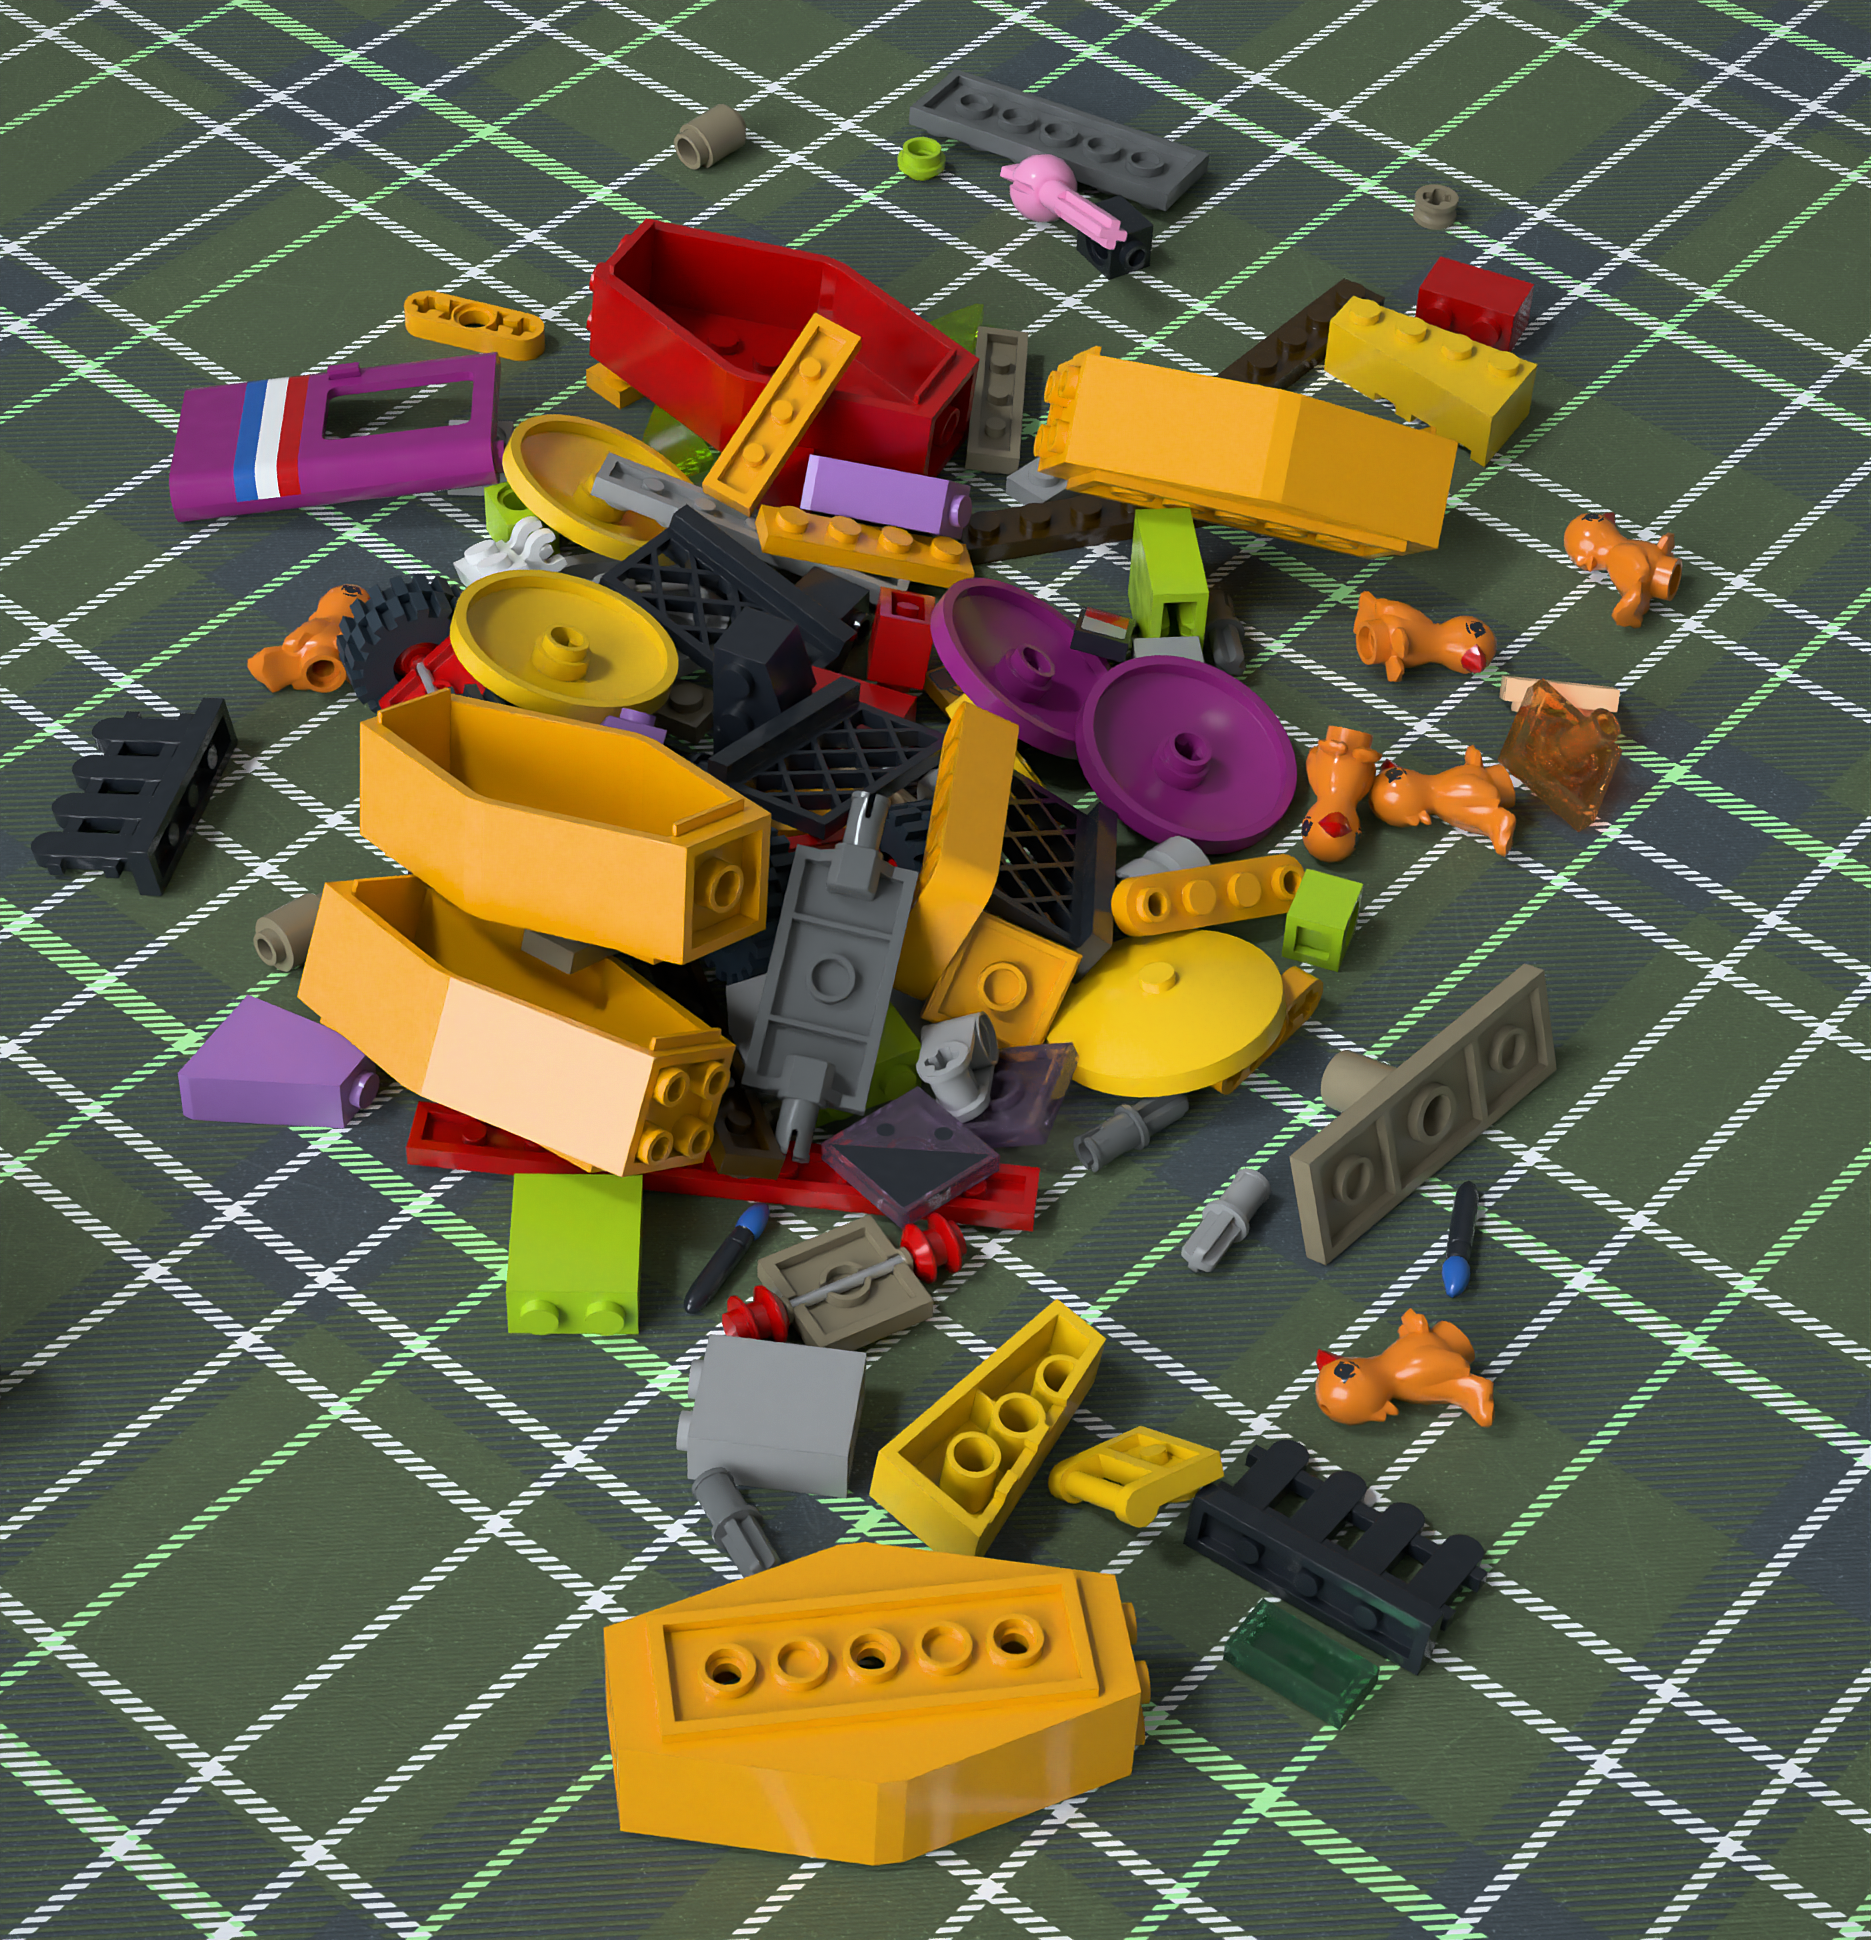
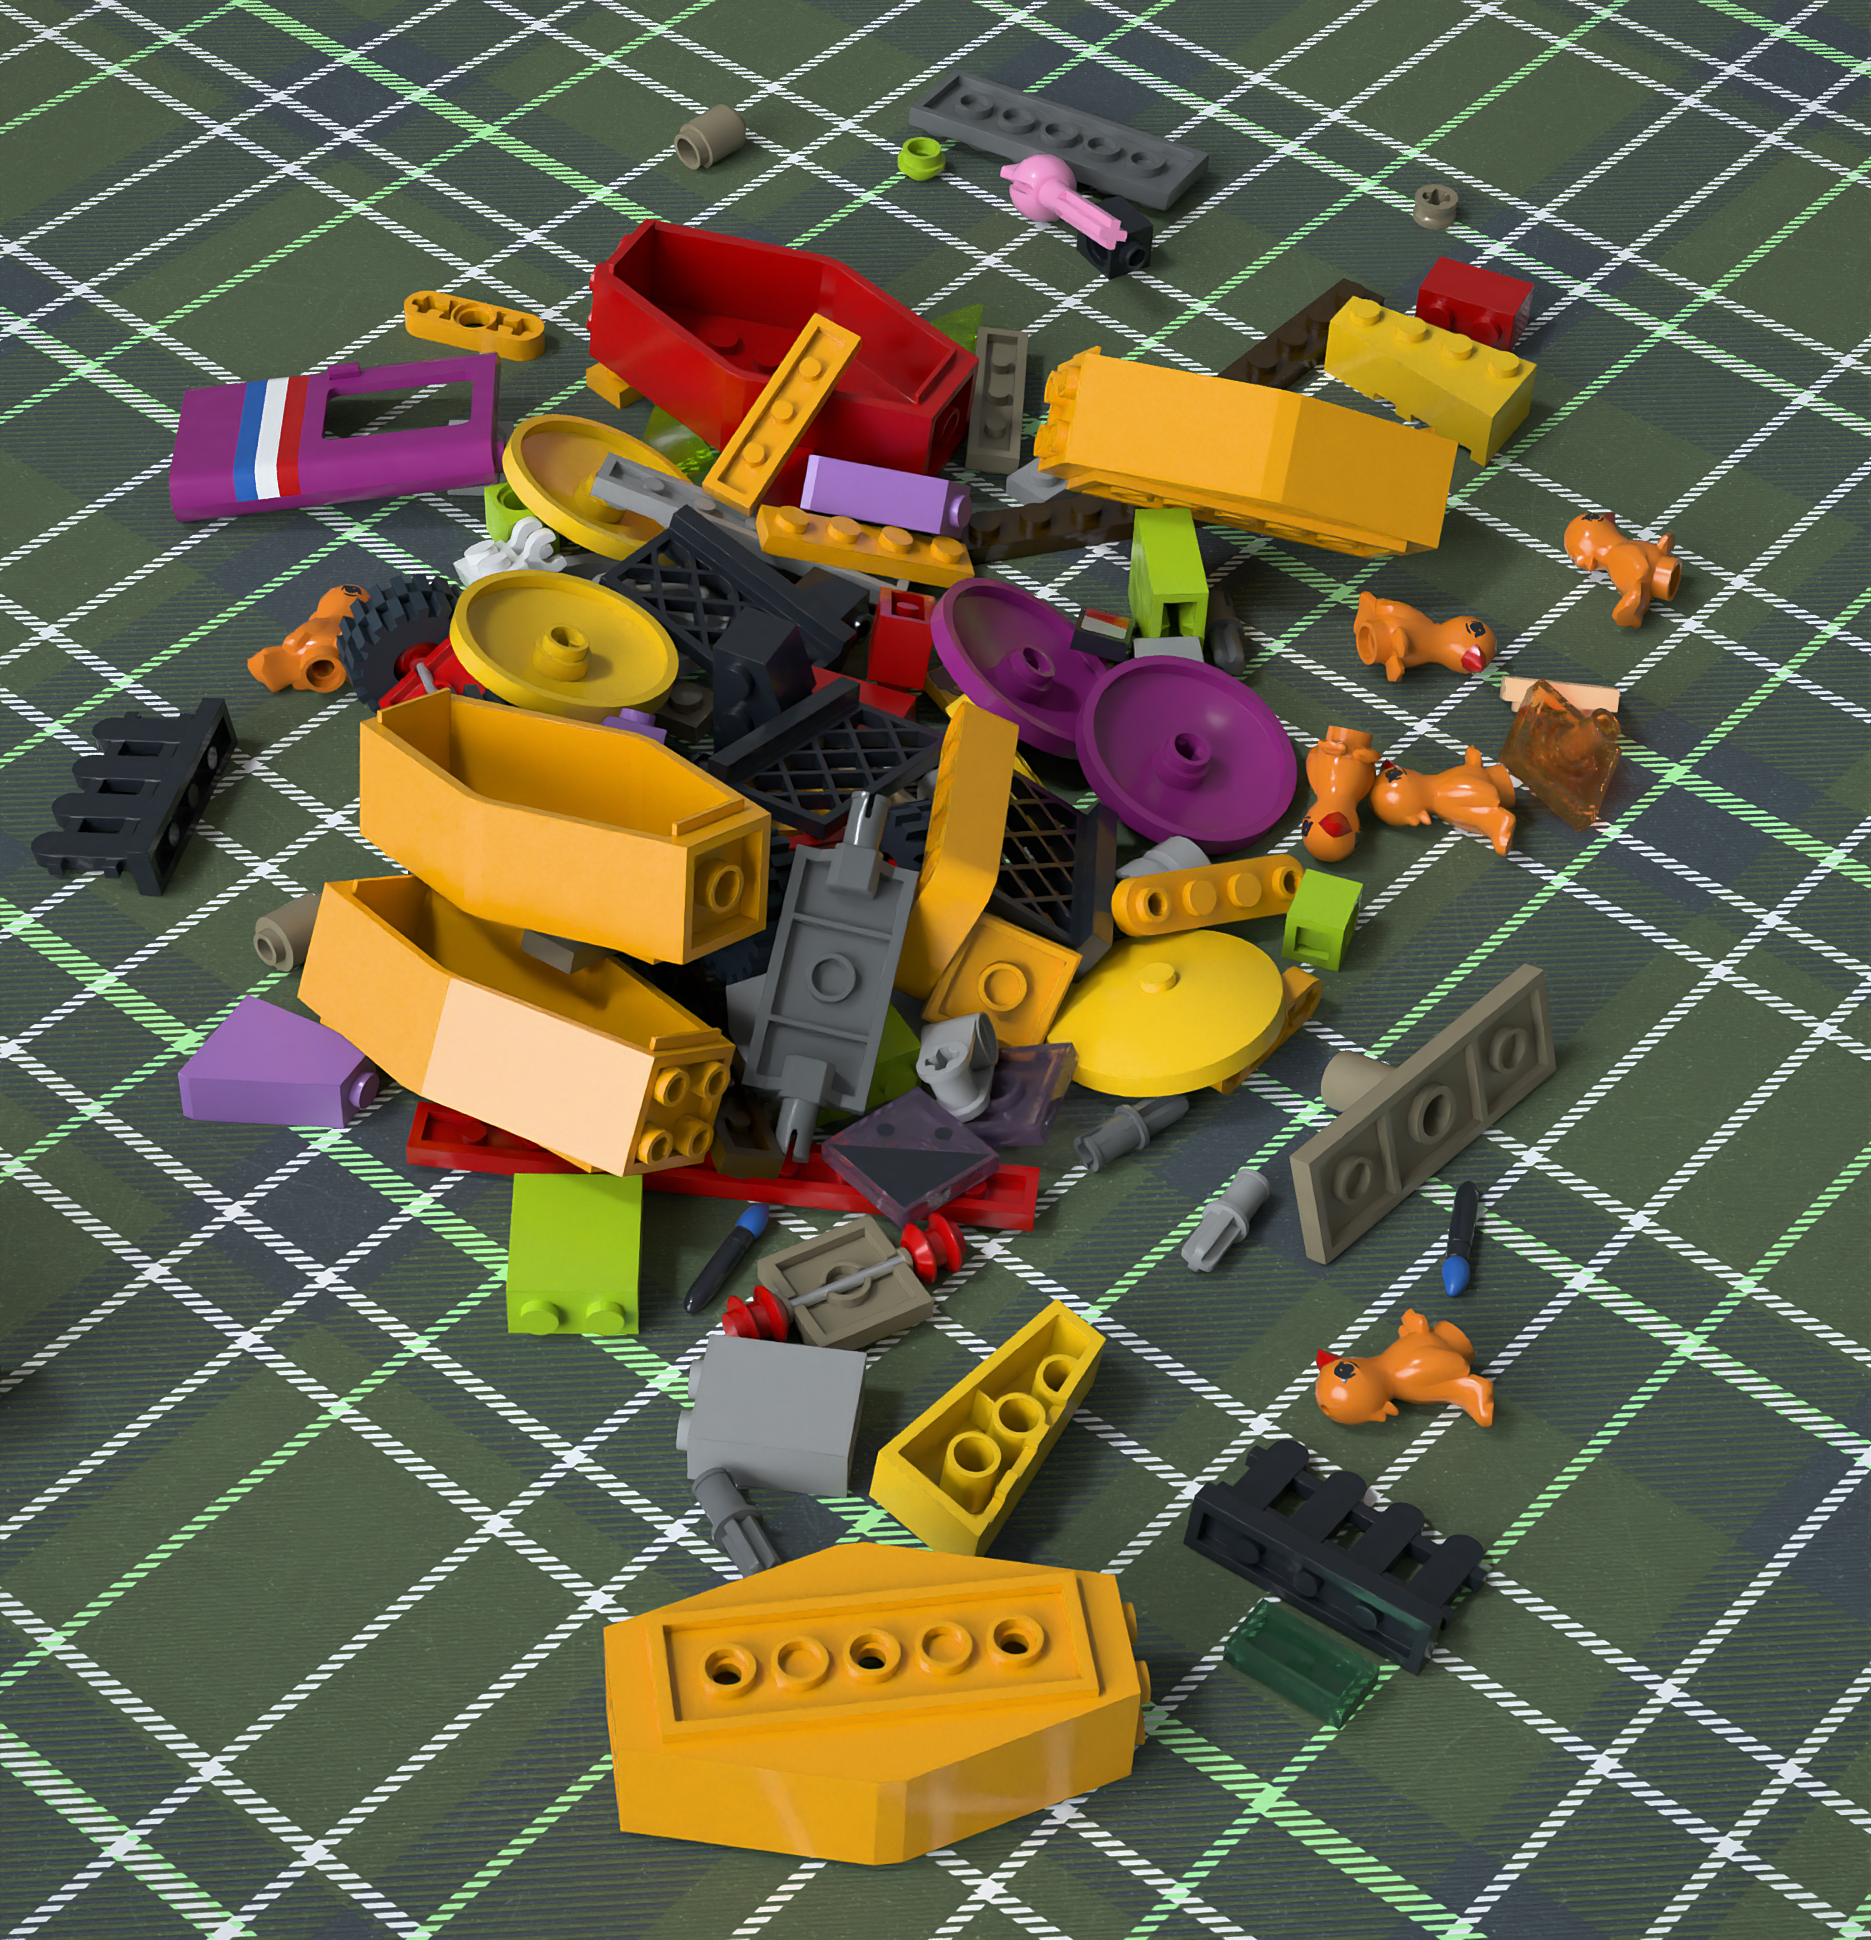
(1148, 1466): yellow plate -> none

